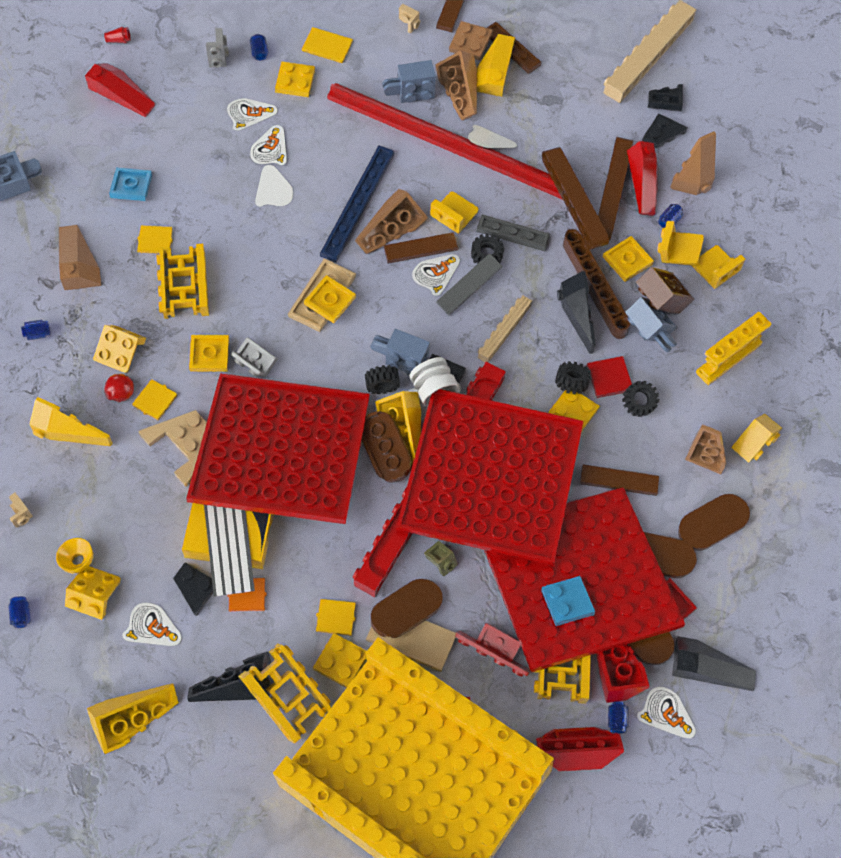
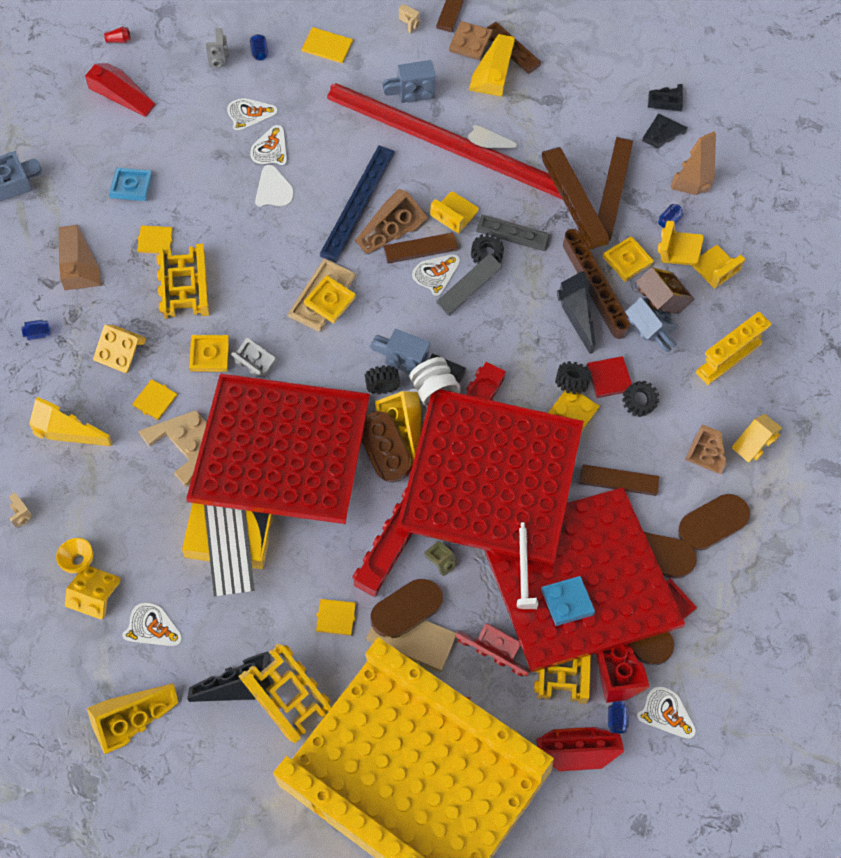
(19, 612): clear blue brick -> none
(119, 387): red hair -> none
(194, 586): black wing -> none
(249, 600): orange piece -> none
(295, 79): yellow plate -> none
(340, 660): yellow plate -> none
(459, 79): medium nougat wedge -> none
(504, 329): tan piece -> none
(524, 602): none -> white piece
(645, 176): red wedge -> none
(649, 51): tan brick -> none
(705, 664): black wedge -> none

